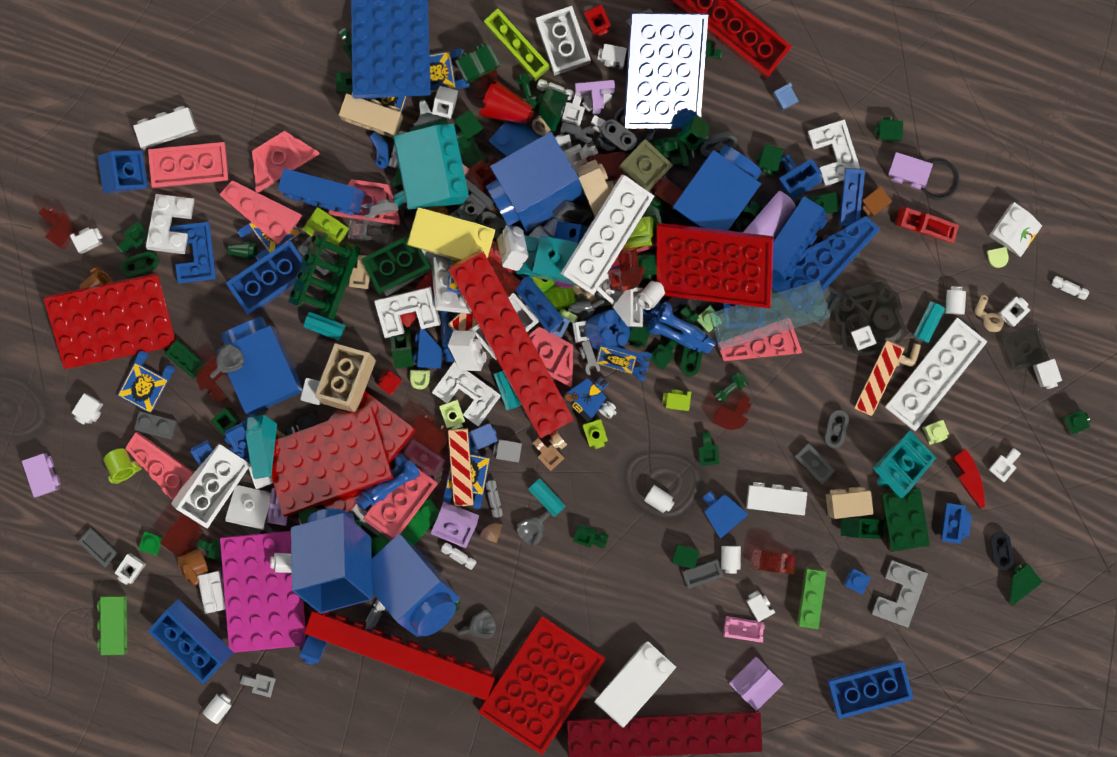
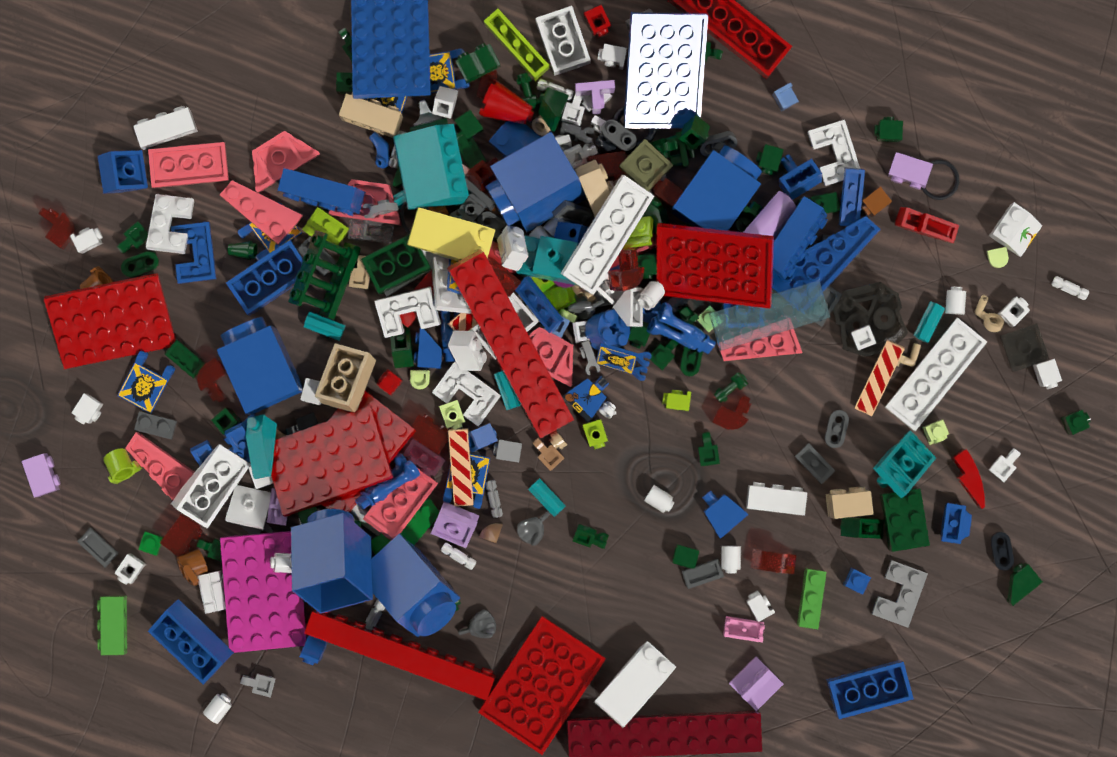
(228, 360): dark grey piece -> none

